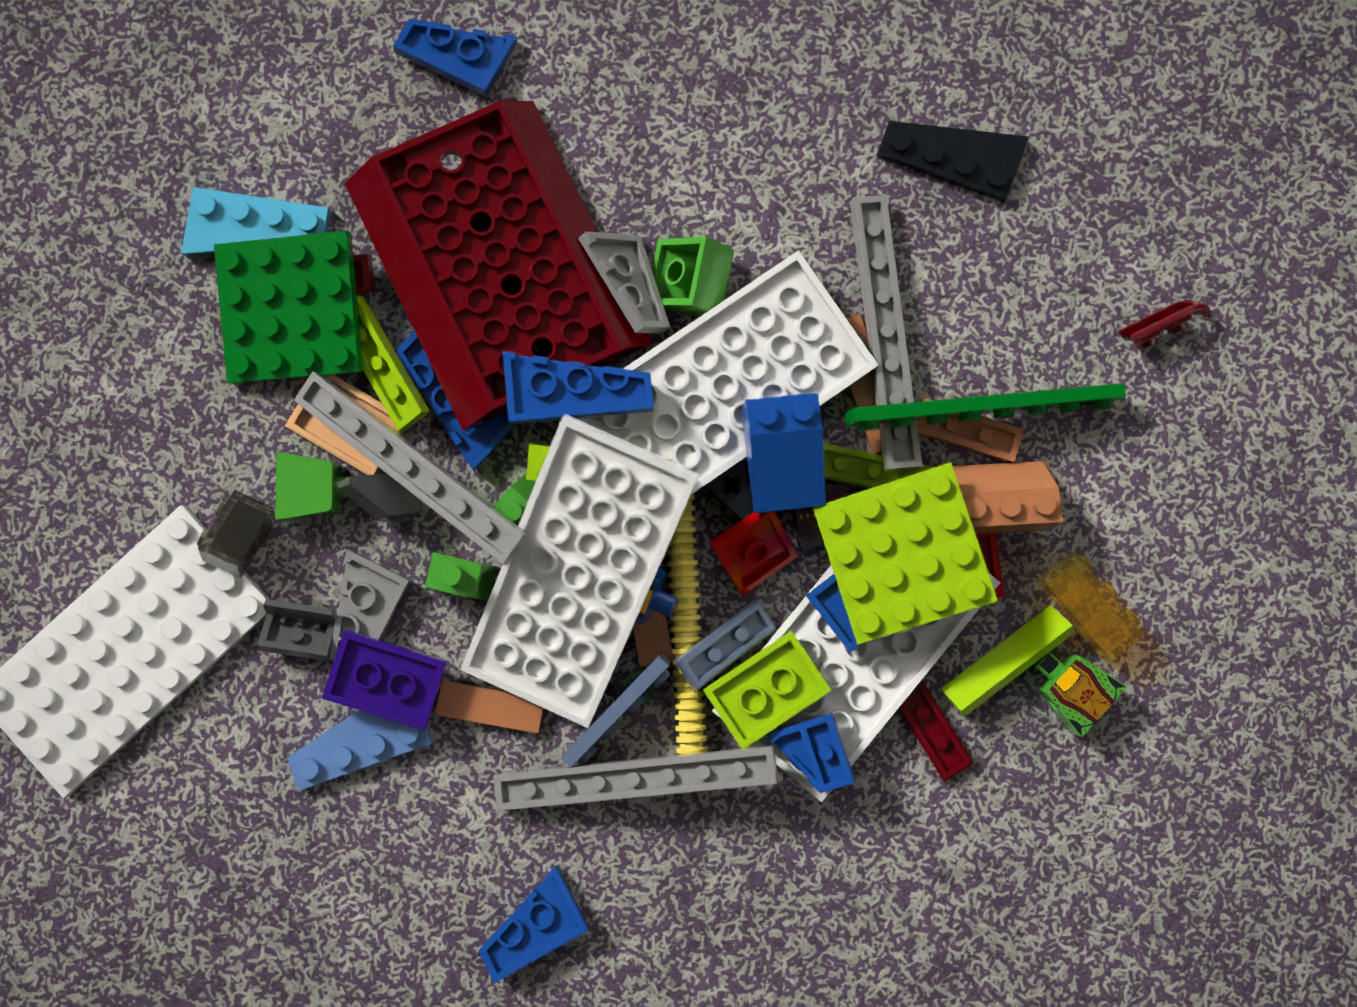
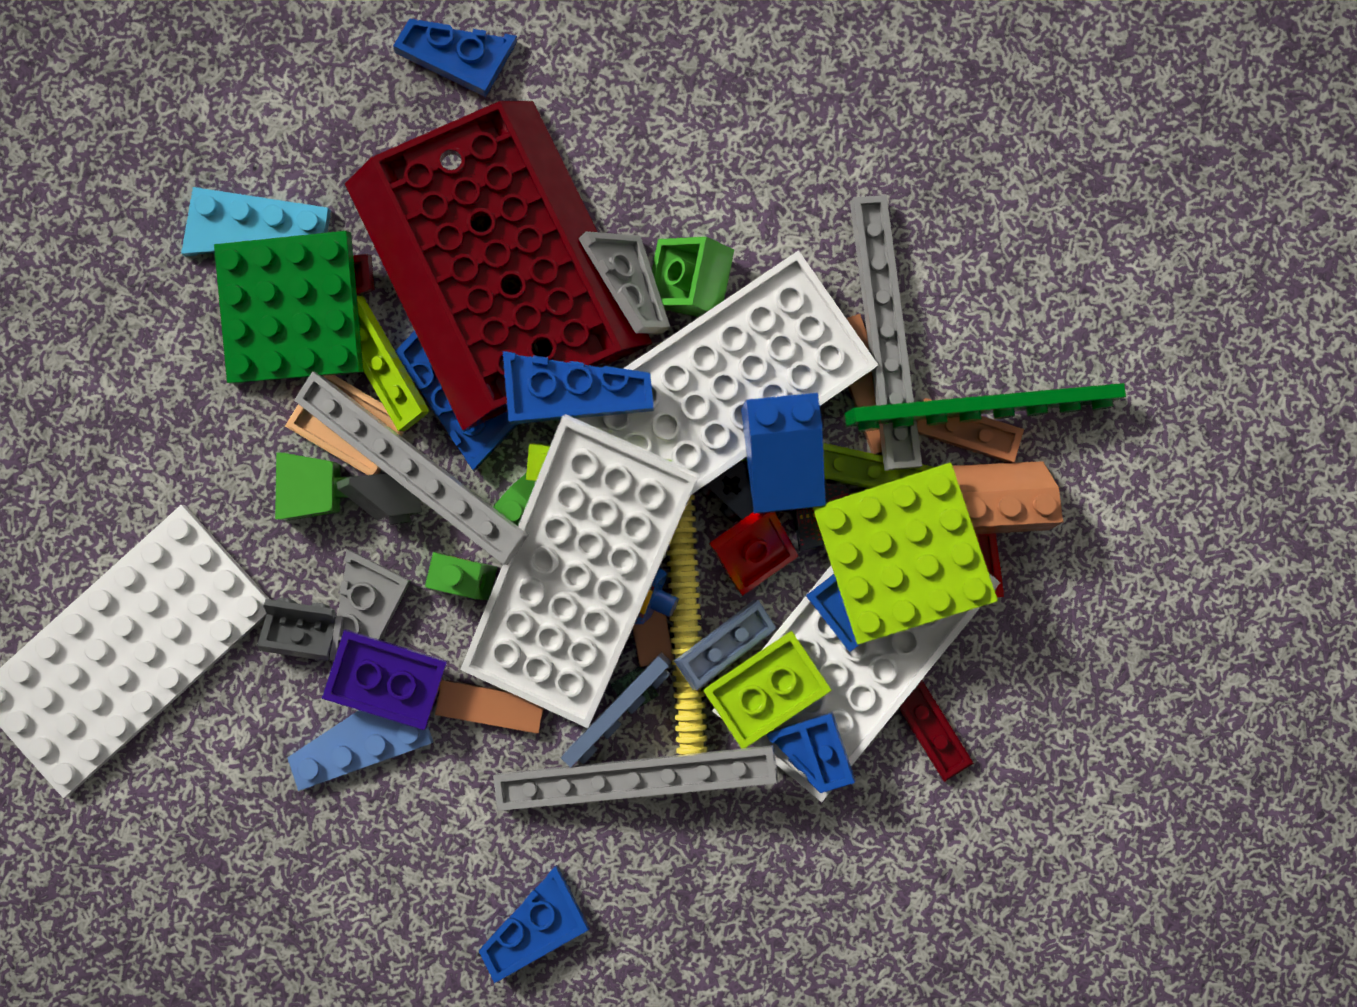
(236, 533): clear smoke brick -> none
(962, 157): black wing -> none
(1008, 660): lime tile -> none
(1077, 691): torso -> none
(1090, 606): clear yellow brick -> none
(1168, 319): dark red piece -> none

